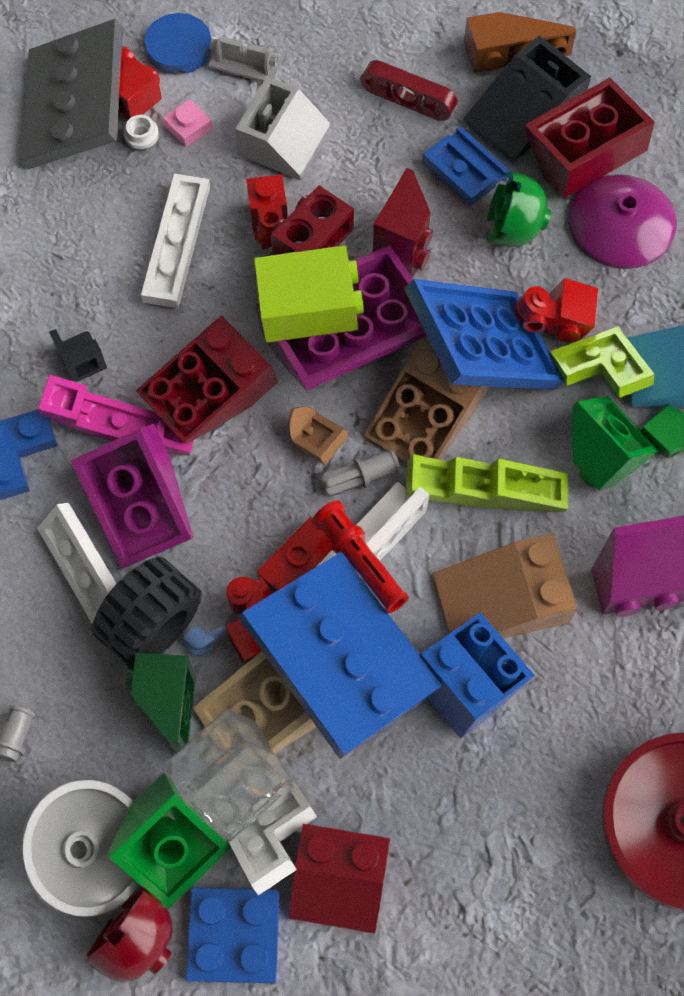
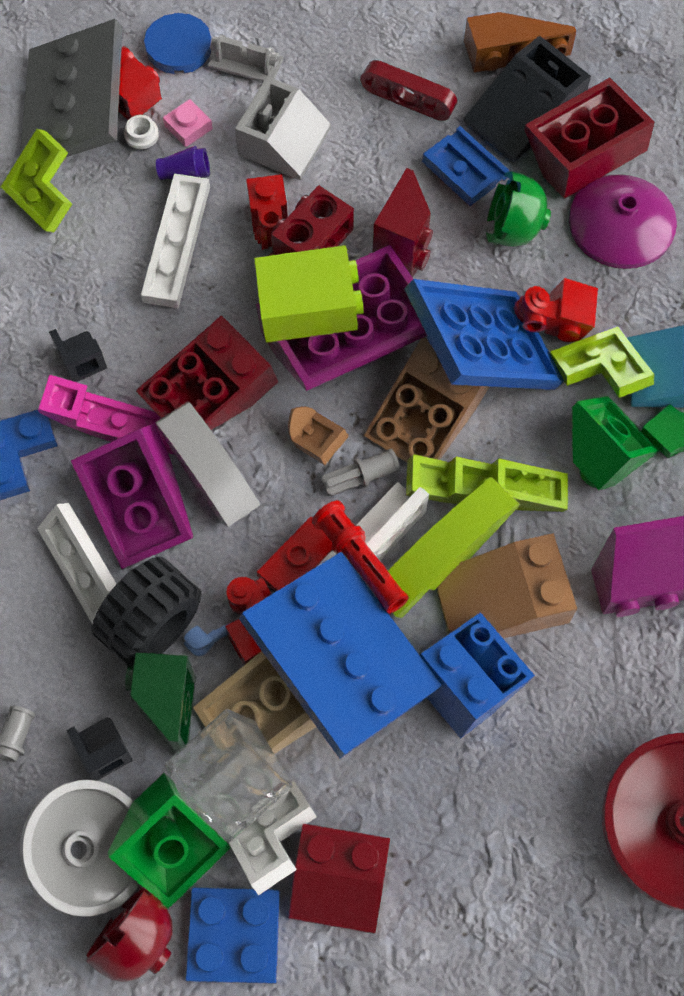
(31, 185): none -> lime plate
(100, 748): none -> black panel
(186, 162): none -> dark purple cone
(207, 464): none -> light grey slope
(452, 541): none -> lime slope

